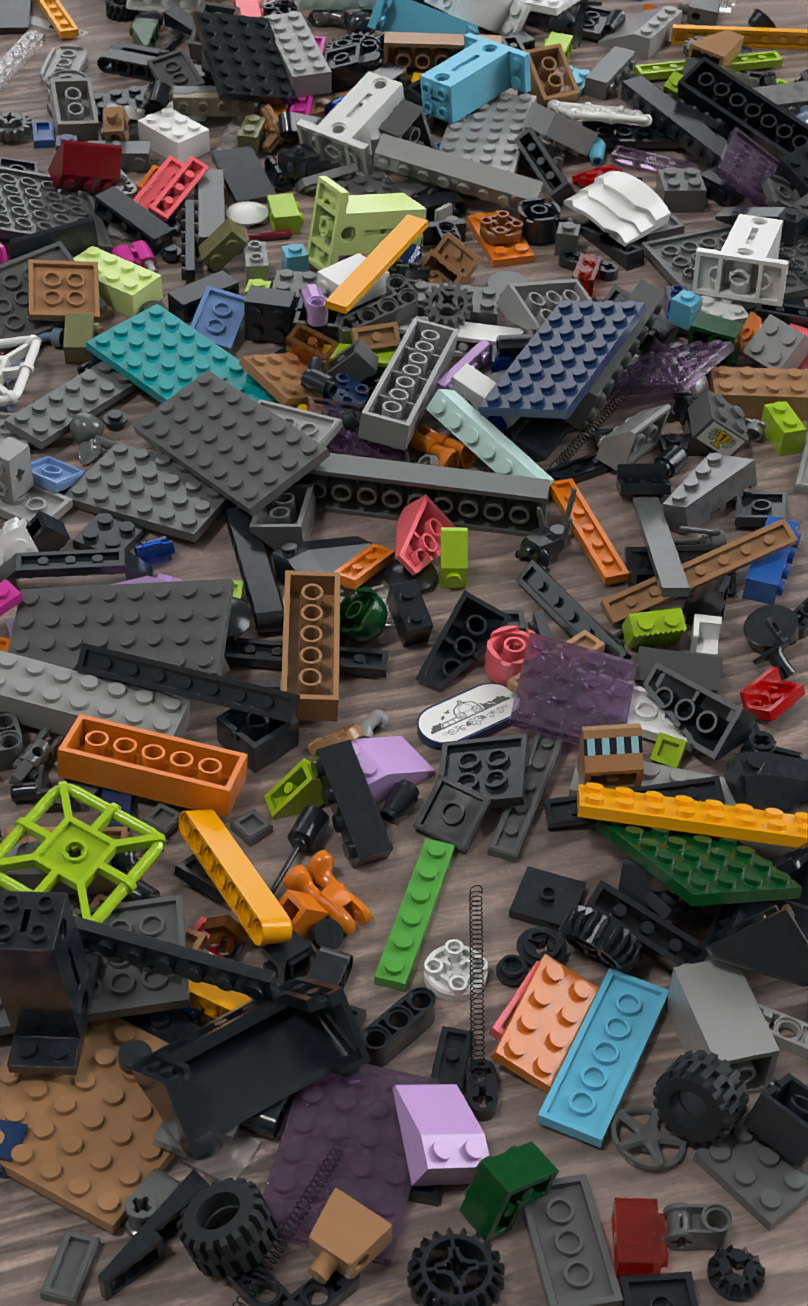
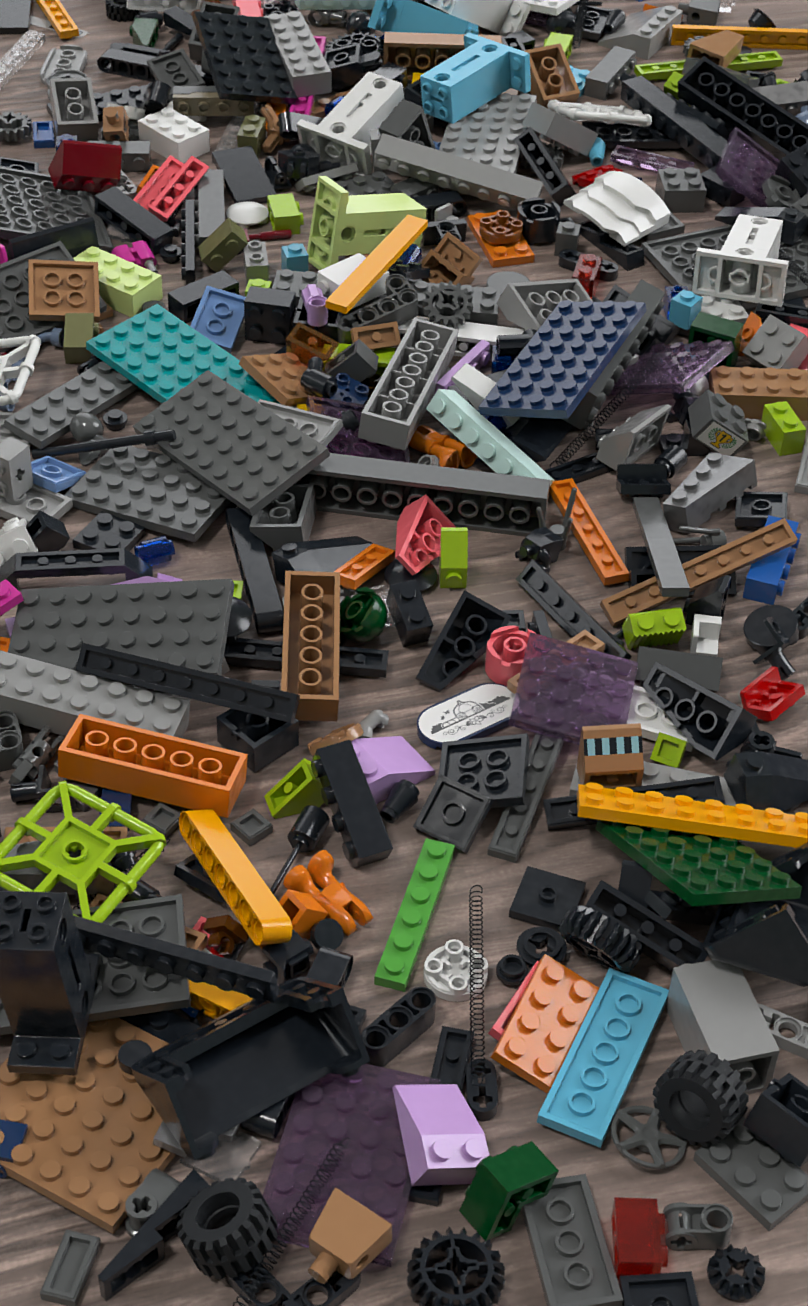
(148, 438): none -> black bar

